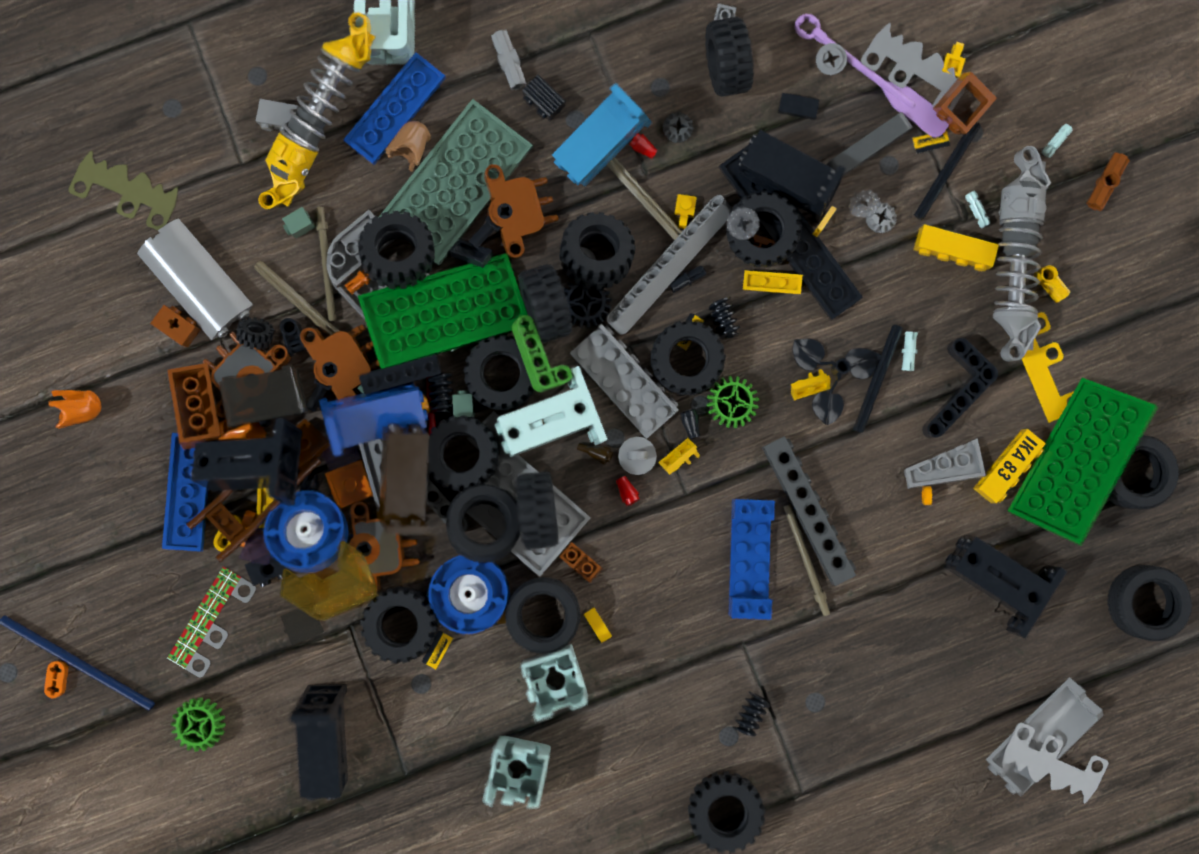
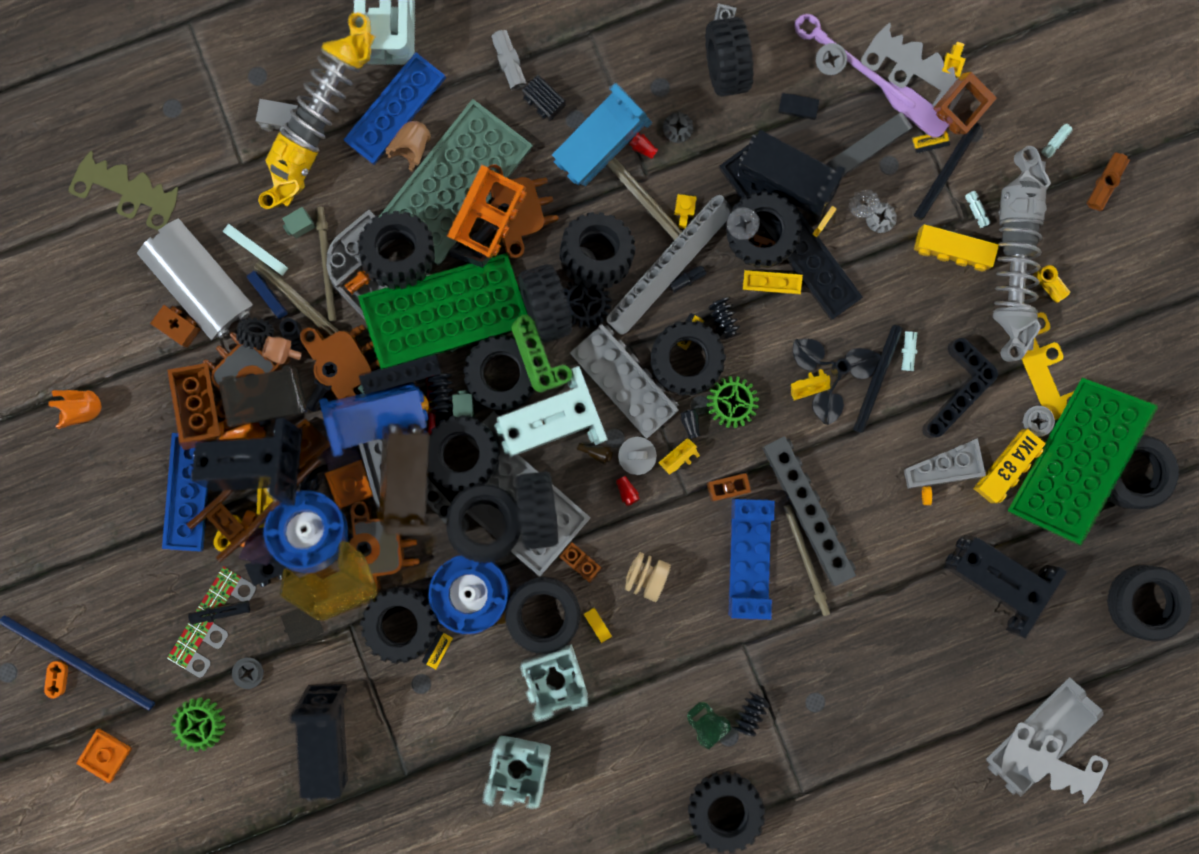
(104, 755): none -> orange tile
(196, 617): none -> black pin
(239, 671): none -> dark grey gear
(255, 249): none -> light aqua beam
(266, 293): none -> dark blue beam
(279, 349): none -> nougat piece
(477, 207): none -> orange window
(647, 576): none -> tan wheel
(709, 727): none -> clear green piece
(728, 487): none -> dark orange brick
(1044, 414): none -> light grey gear

